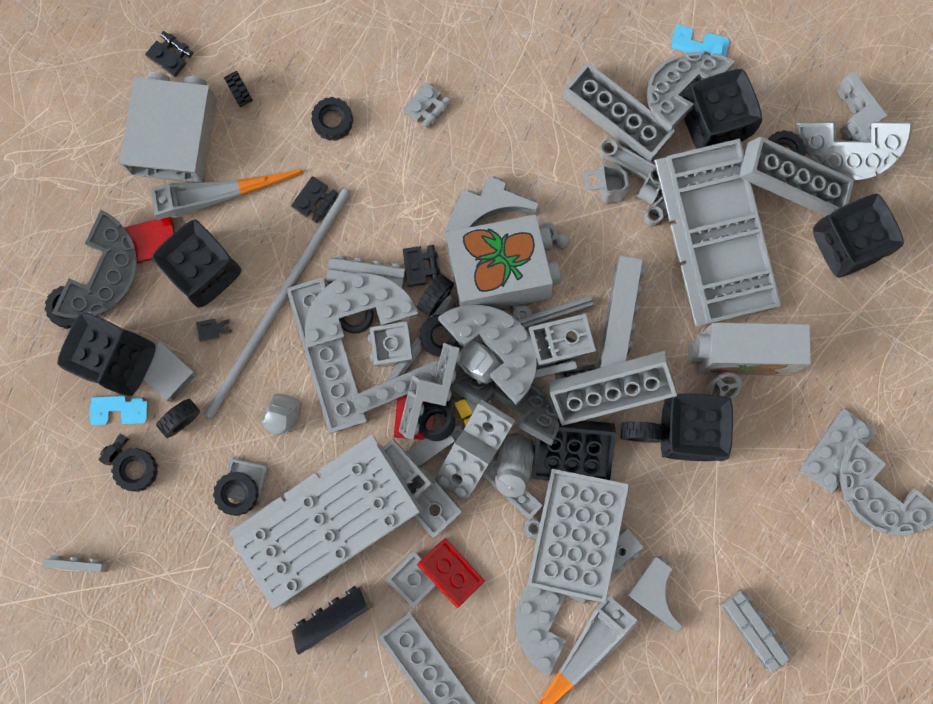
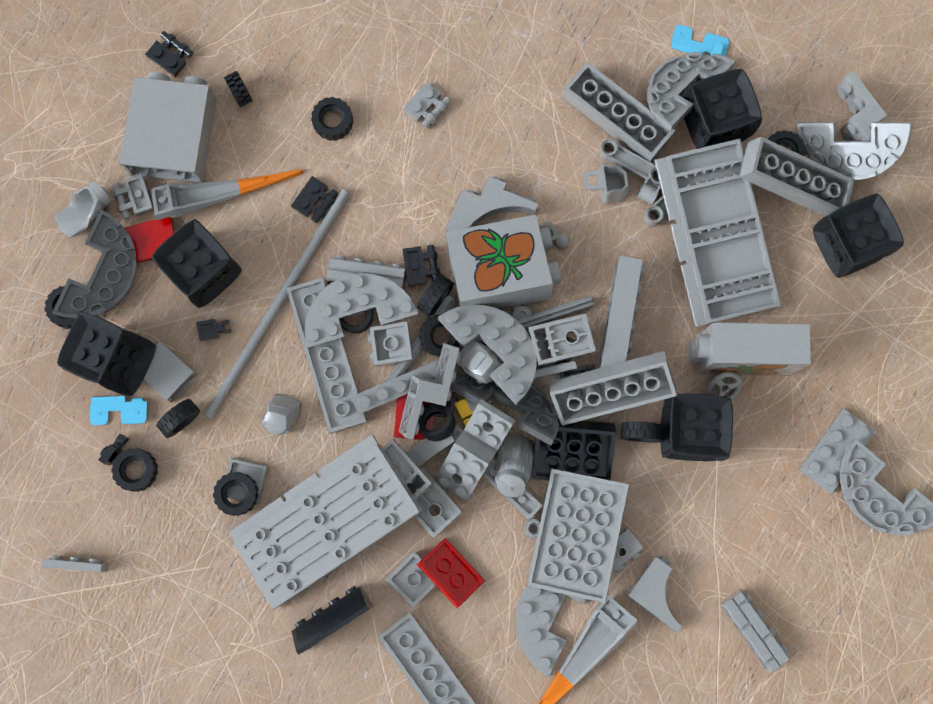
(82, 210): none -> light grey hair
(138, 195): none -> light grey plate

